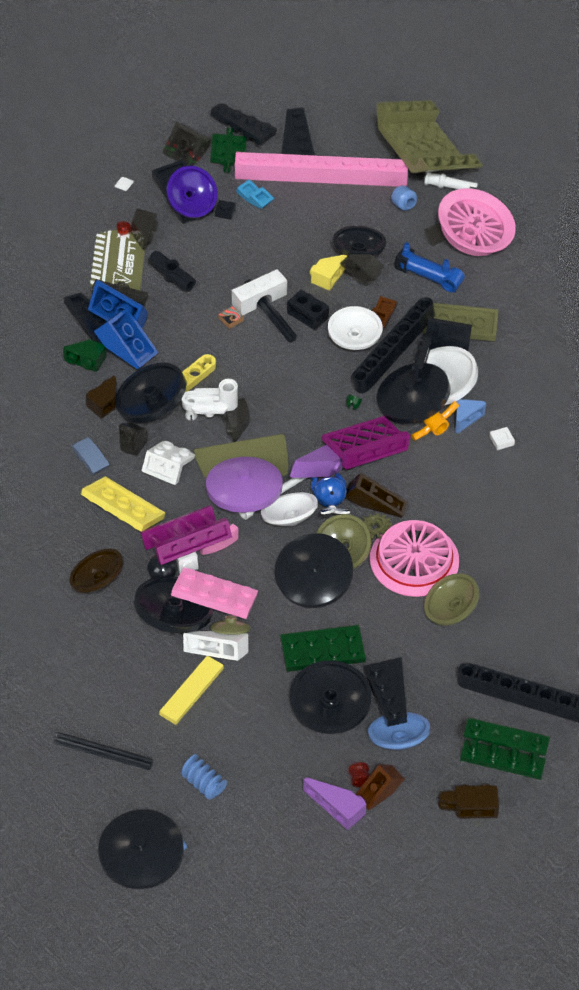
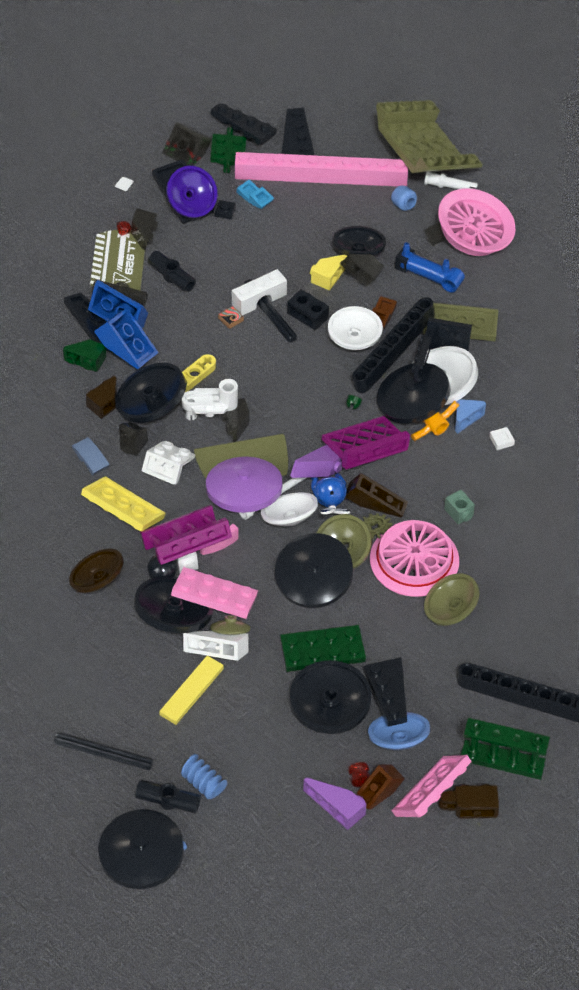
(156, 793): none -> black piece
(431, 786): none -> bright pink plate
(459, 507): none -> sand green brick

